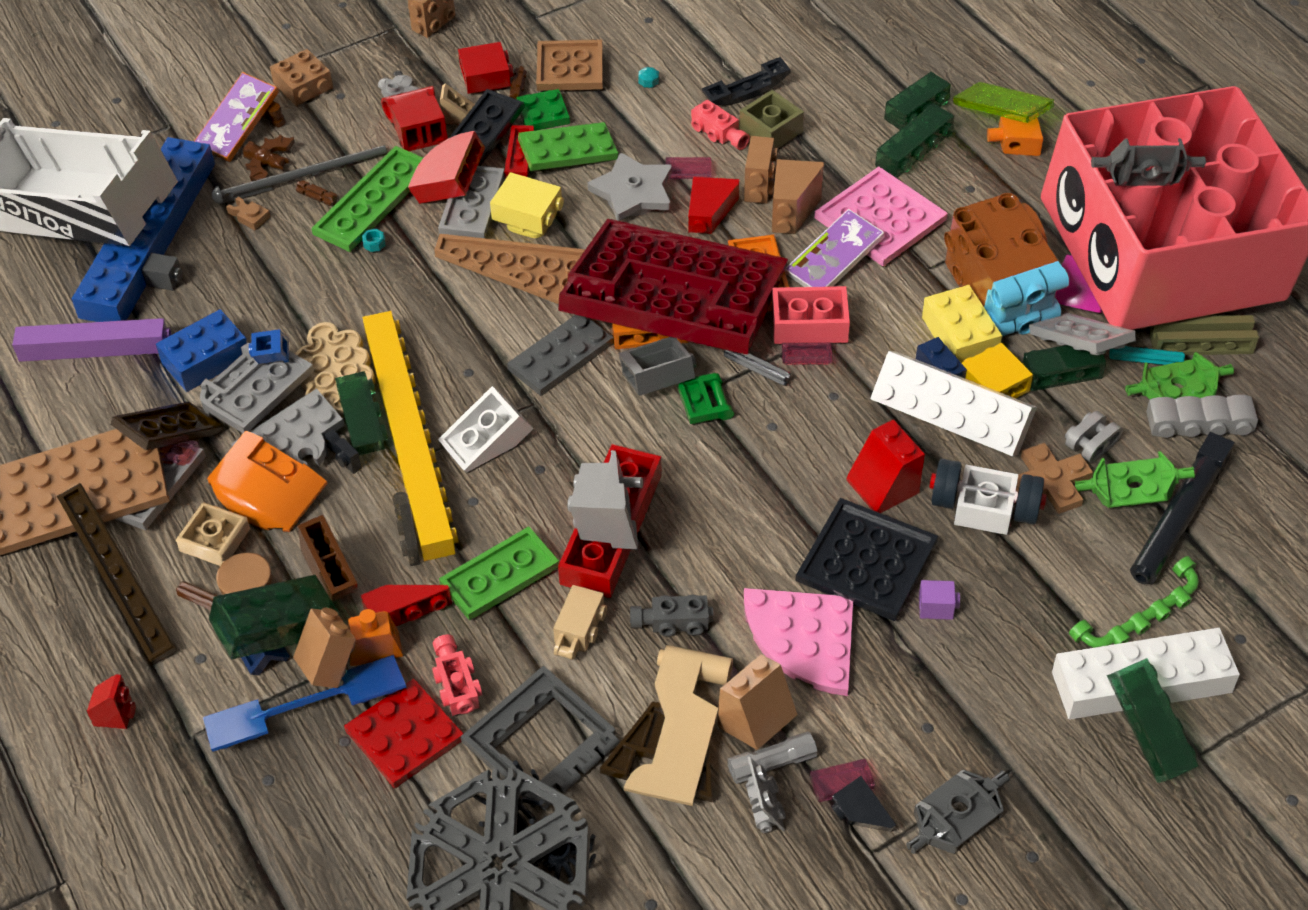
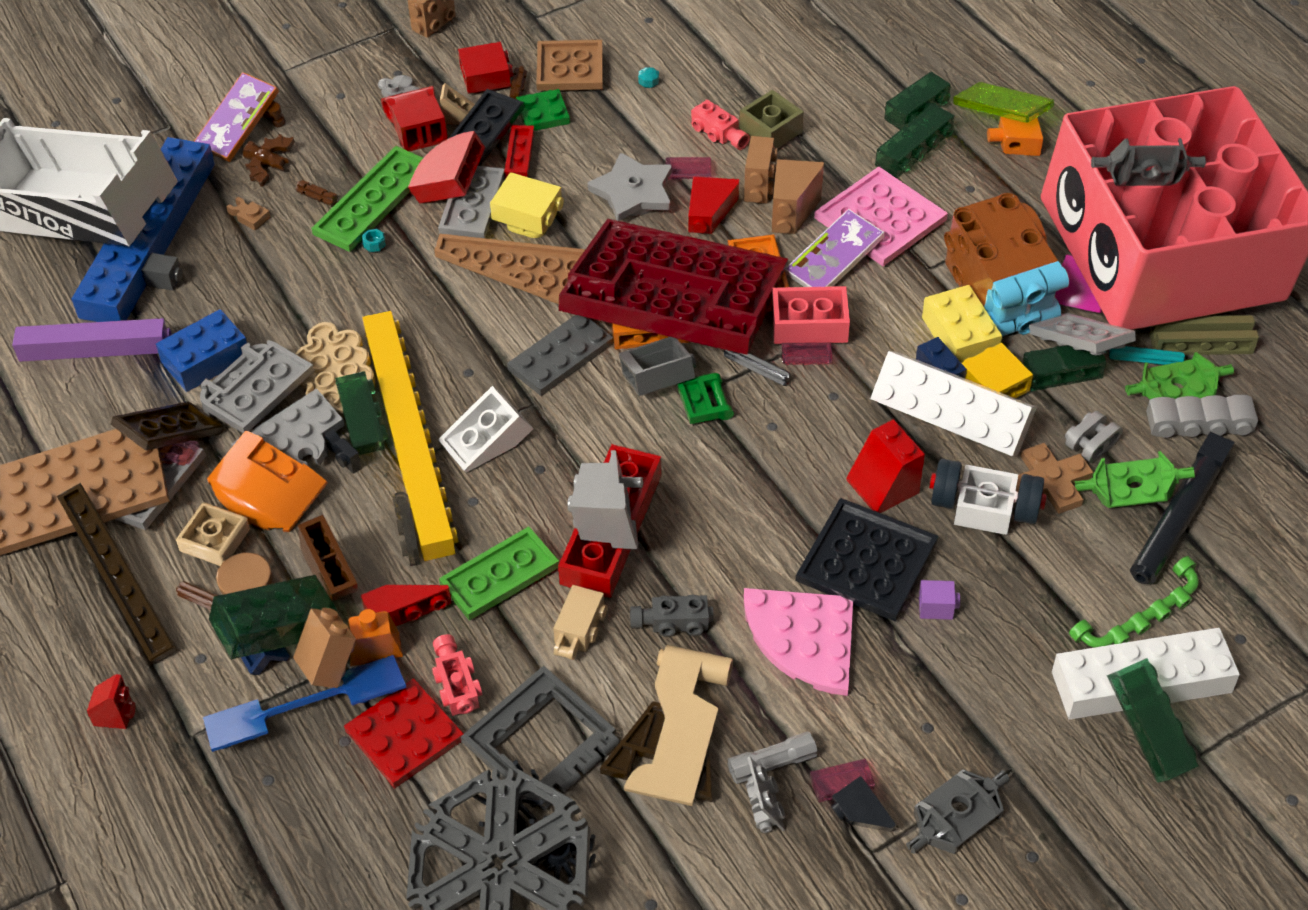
(265, 184): dark grey bar -> none
(269, 346): blue brick -> none
(301, 77): medium nougat brick -> none
(567, 146): bright green plate -> none
(748, 87): black slope -> none
(756, 703): medium nougat slope -> none

